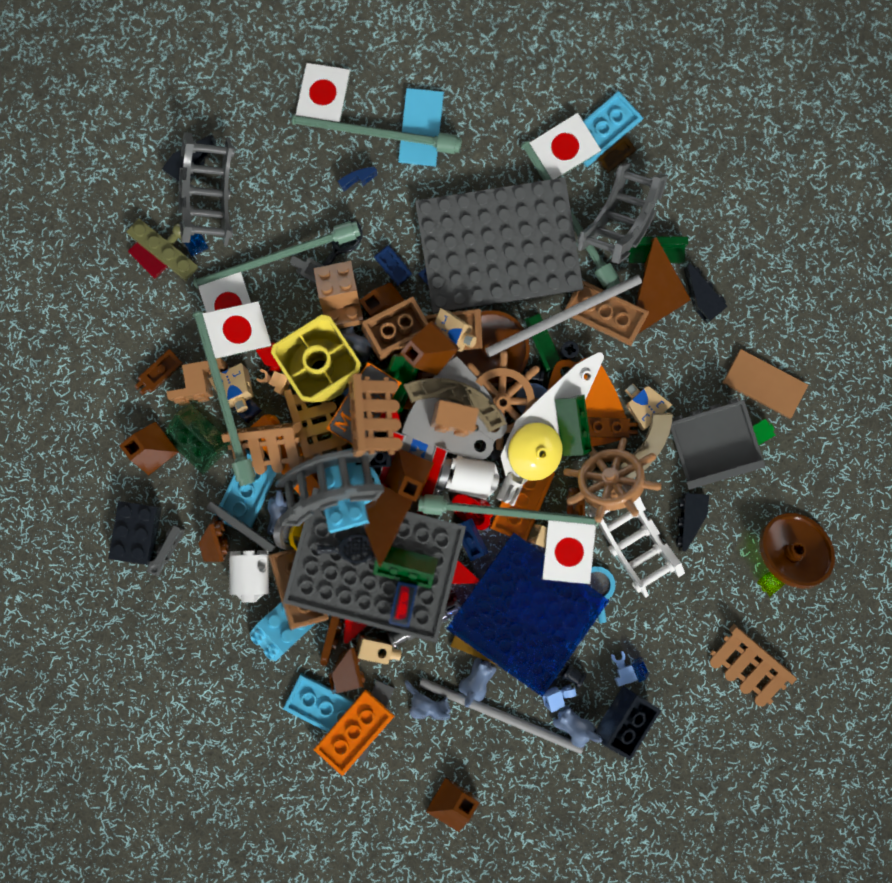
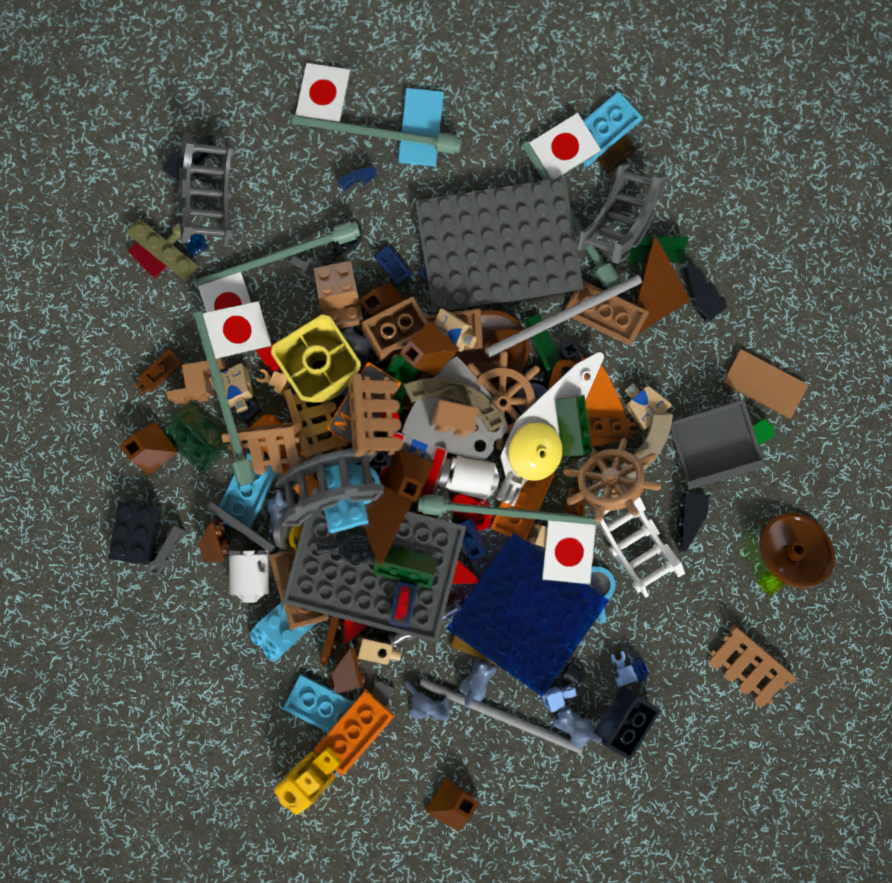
(307, 784): none -> yellow piece

